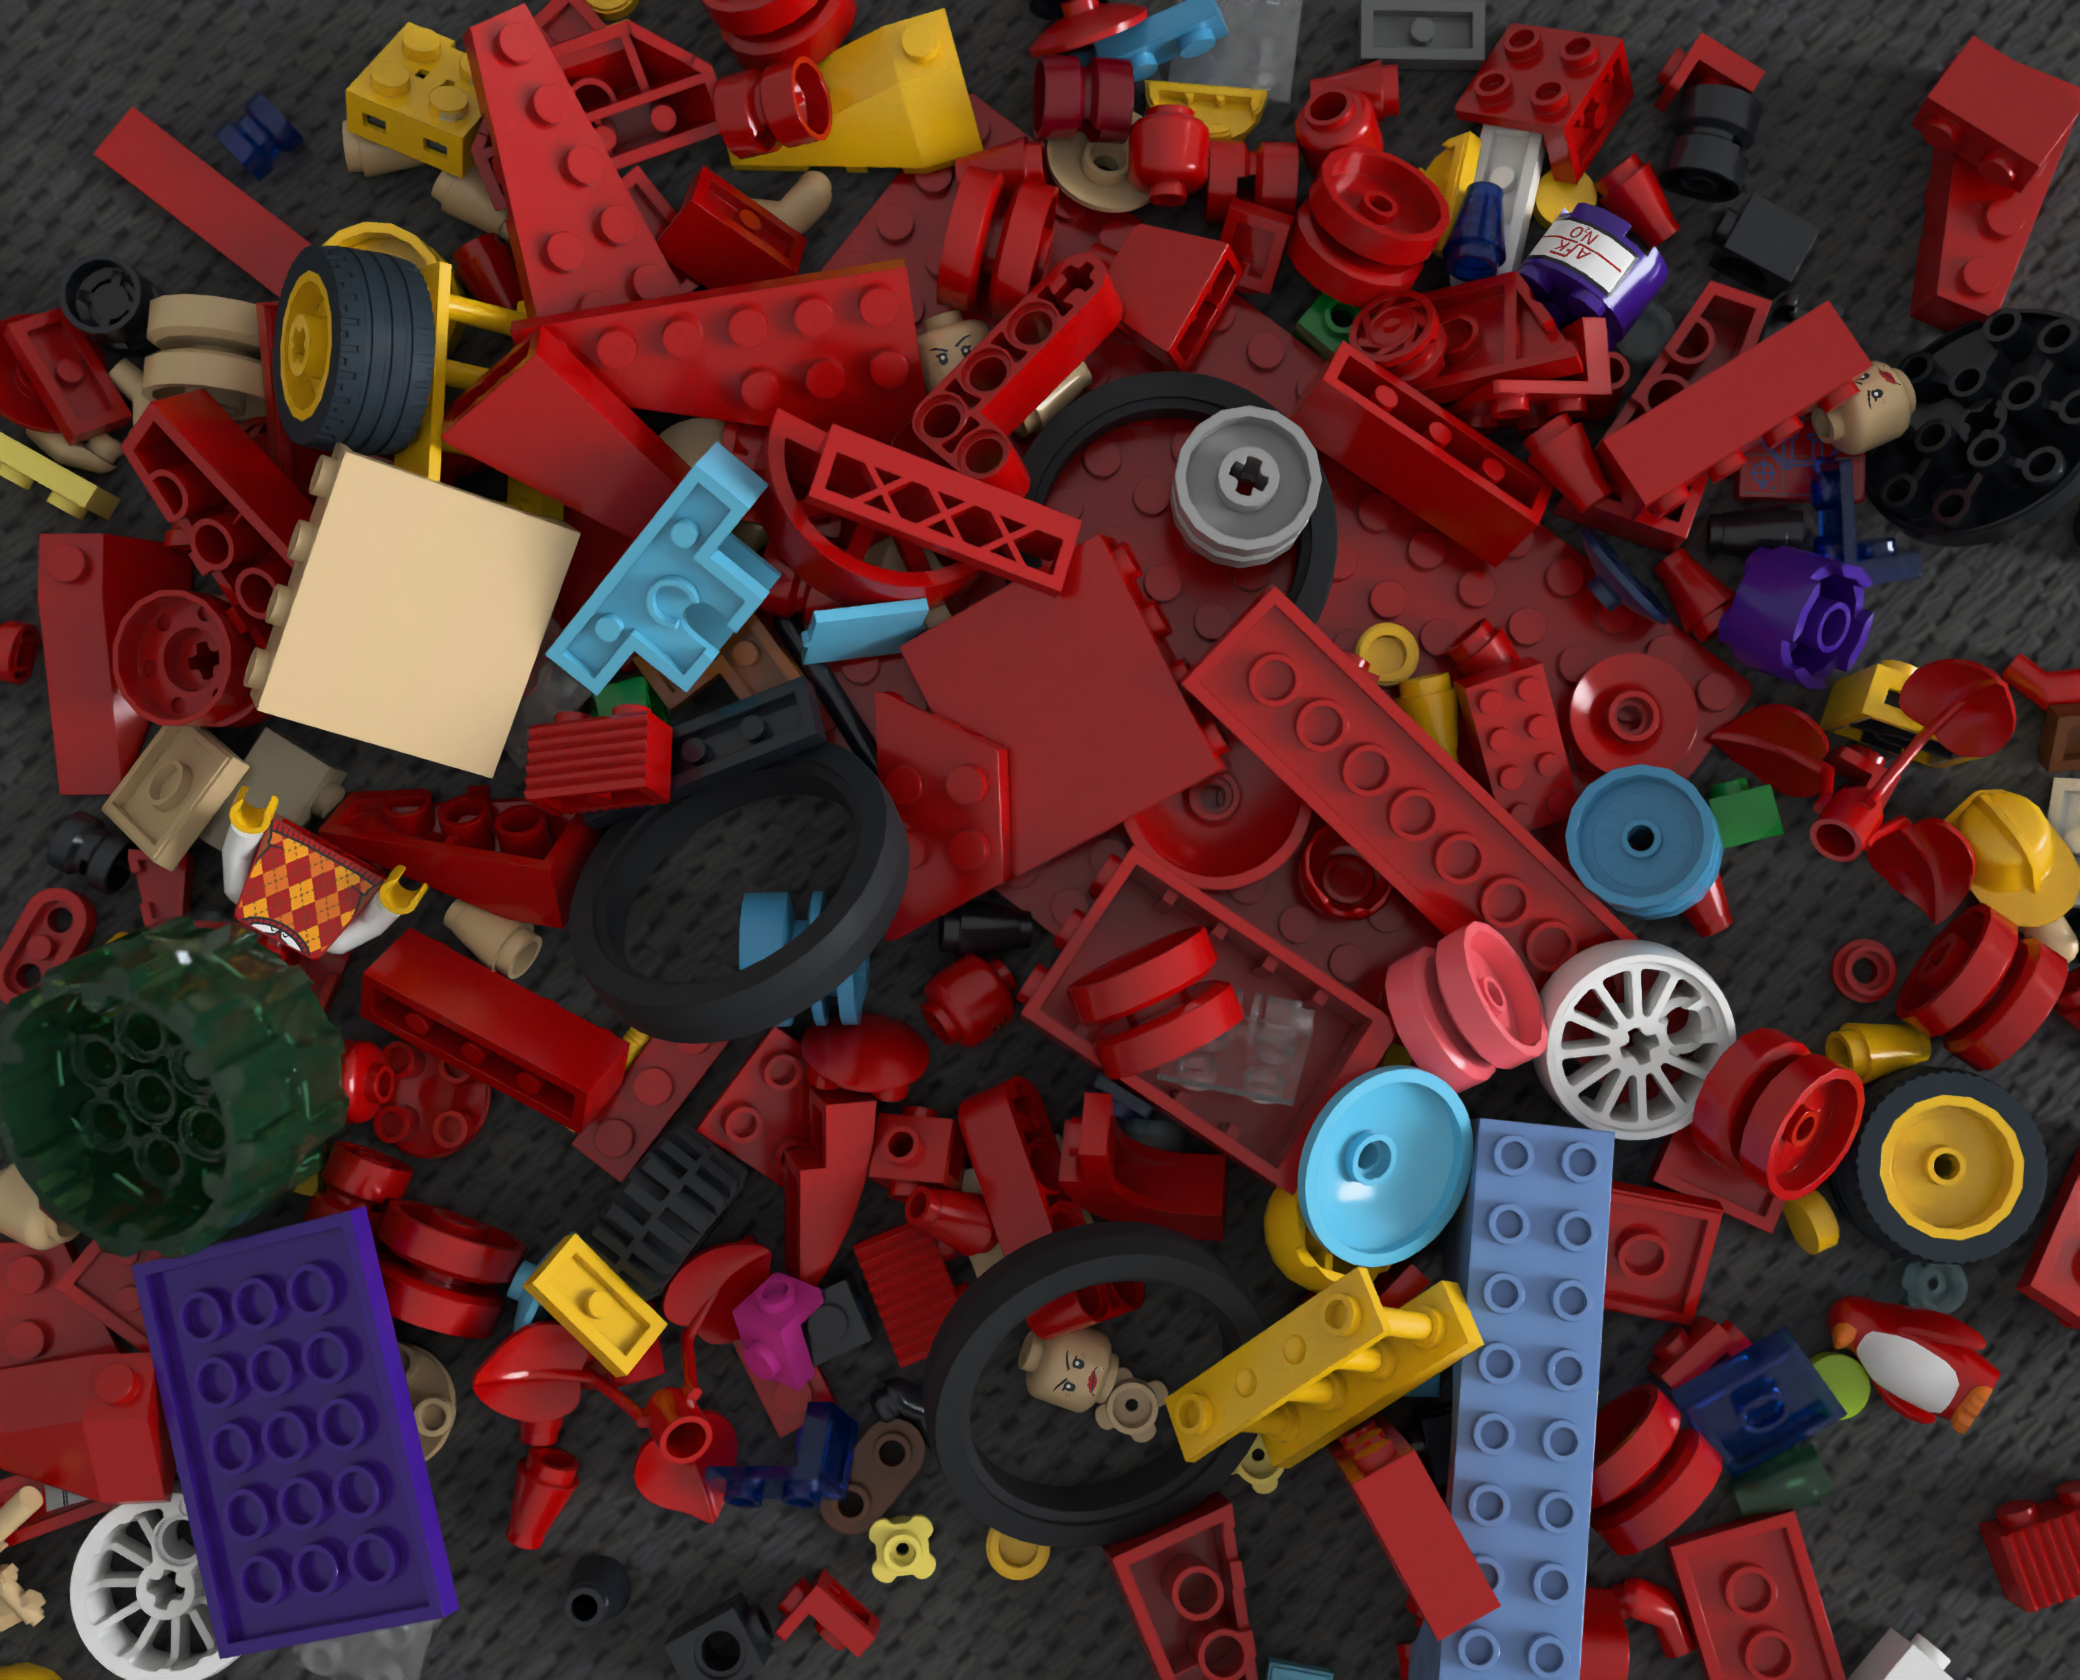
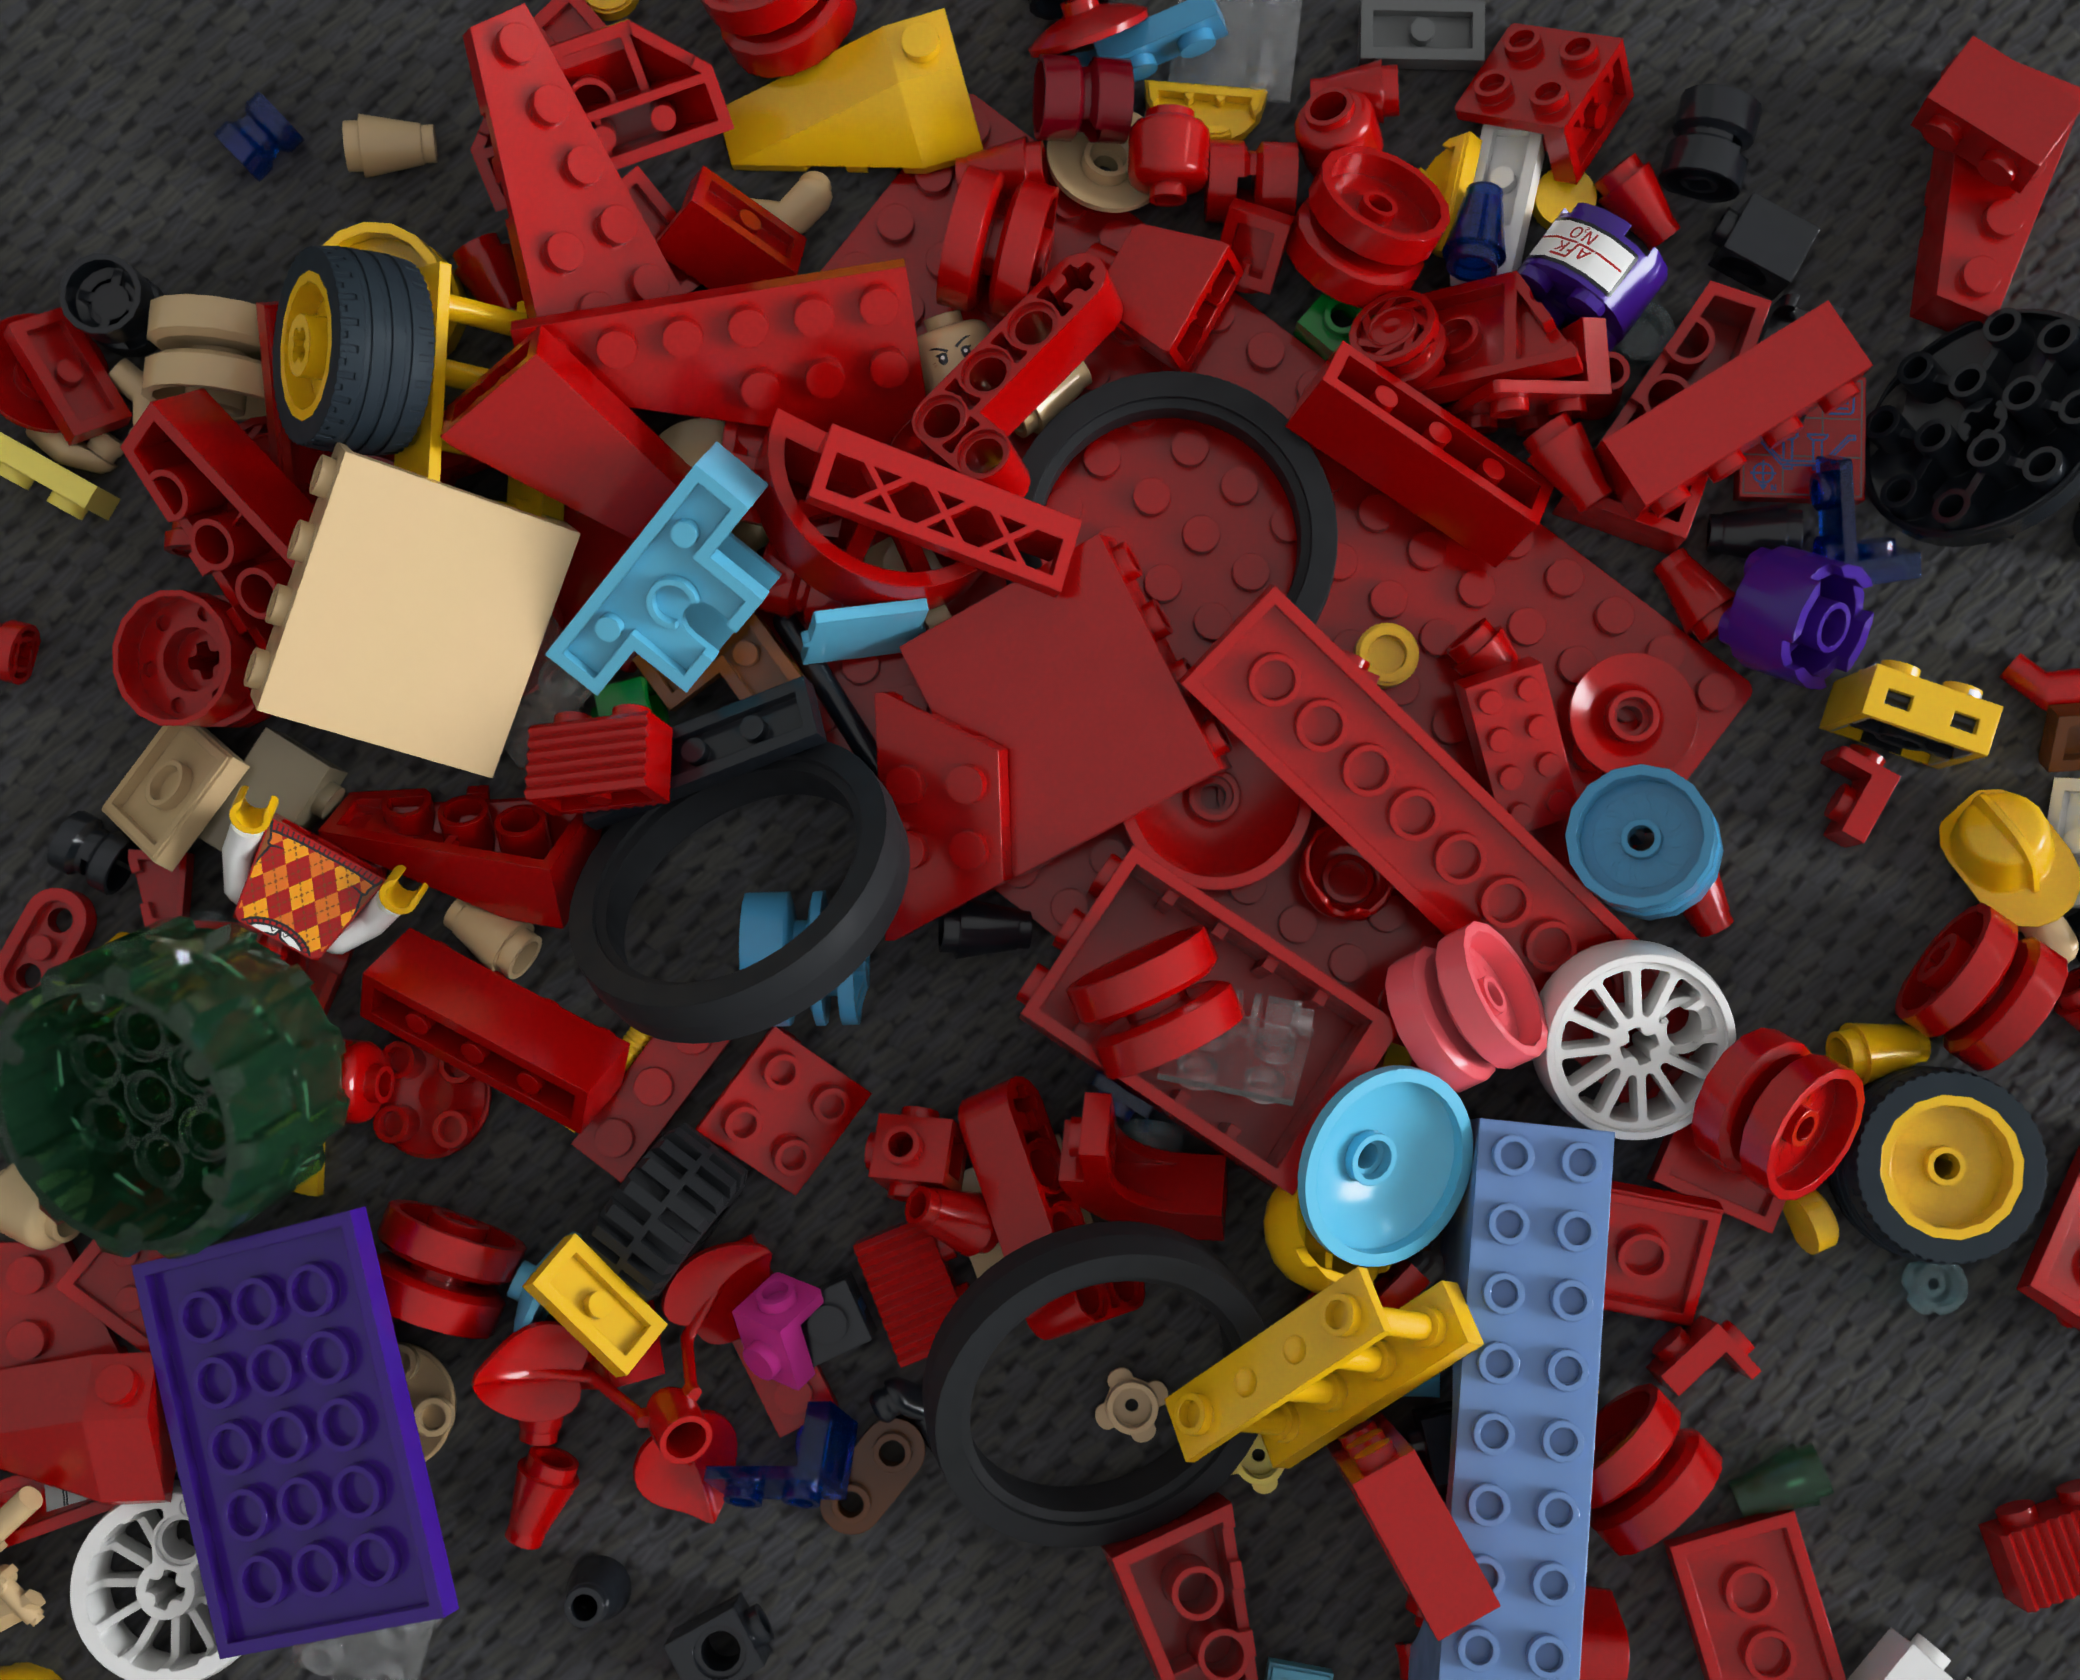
(82, 596): red wedge -> none
(202, 199): red tile -> none
(360, 1178): red wheel -> none
(418, 100): yellow piece -> none
(470, 202): tan cone -> none
(773, 108): red wheel -> none
(826, 1180): red slope -> none
(838, 1613): red bracket -> none
(870, 1057): red dish -> none
(902, 1529): light yellow plate -> none
(969, 1000): red head -> none
(1014, 1557): yellow tile -> none
(1070, 1369): tan head -> none
(1252, 449): light grey wheel -> none
(1434, 707): yellow cone -> none
(1616, 583): dark blue dish -> none
(1658, 1607): red arm -> none
(1706, 64): red bracket -> none
(1743, 812): green plate -> none
(1759, 1402): clear blue tile -> none
(1846, 1379): lime tile -> none
(1873, 416): tan head -> none
(1882, 965): red plate -> none
(1916, 1358): animal -> none
(1925, 860): red plant -> none

